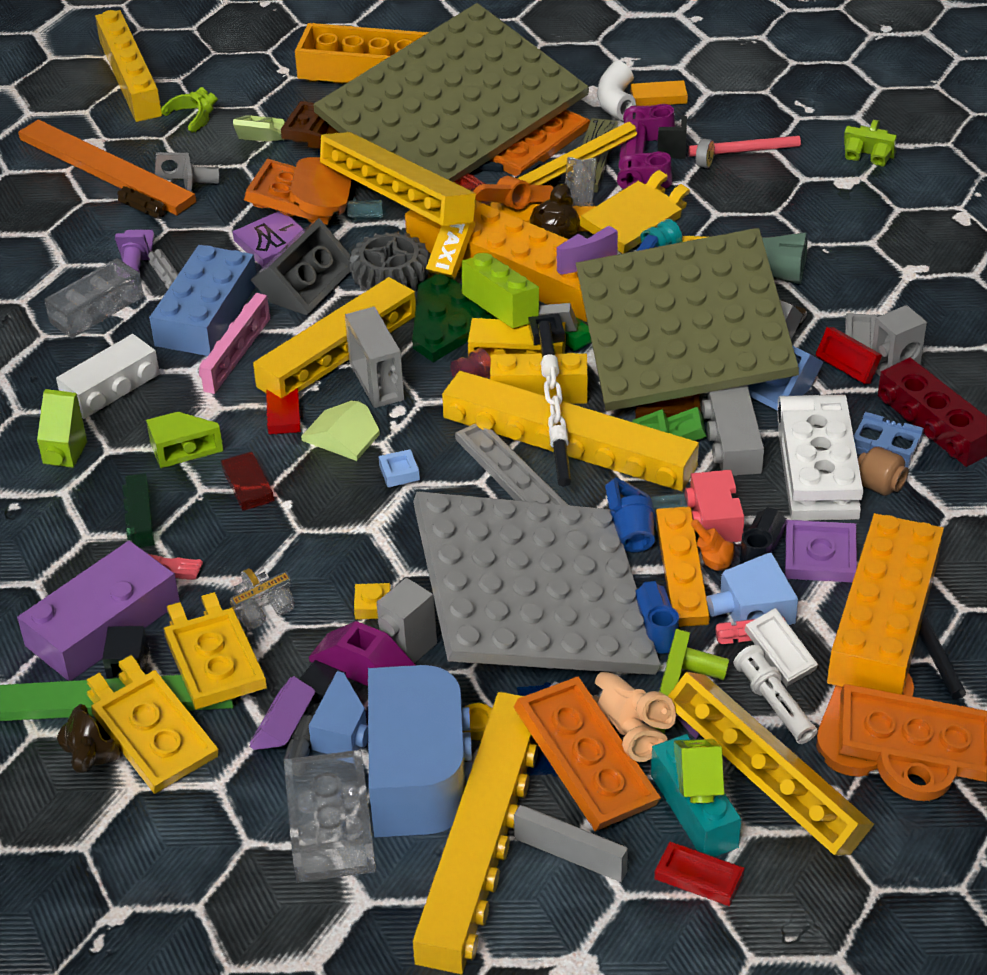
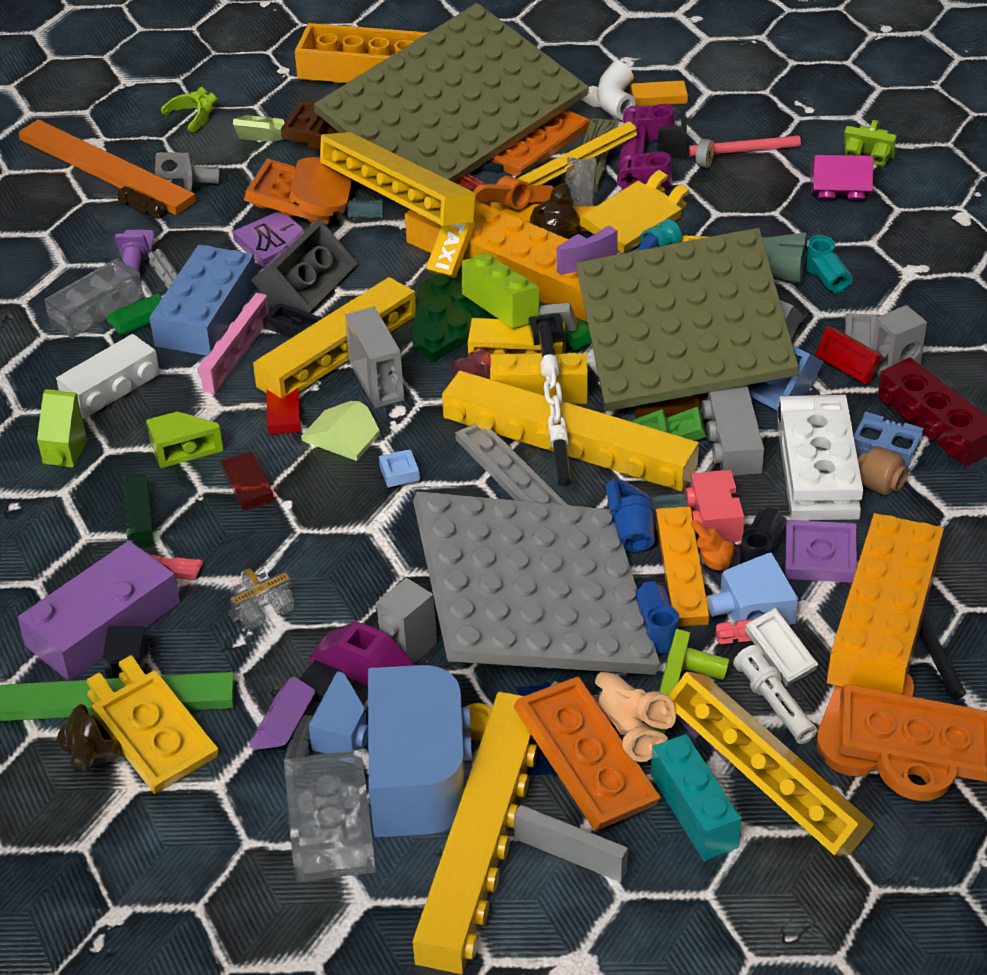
(128, 65): yellow brick -> none
(134, 315): none -> green tile
(213, 654): yellow tile -> none
(290, 322): none -> black tile
(366, 597): yellow plate -> none
(391, 257): dark grey gear -> none
(699, 769): lime slope -> none
(699, 873): red tile -> none
(825, 263): none -> teal piece
(841, 176): none -> dark pink slope

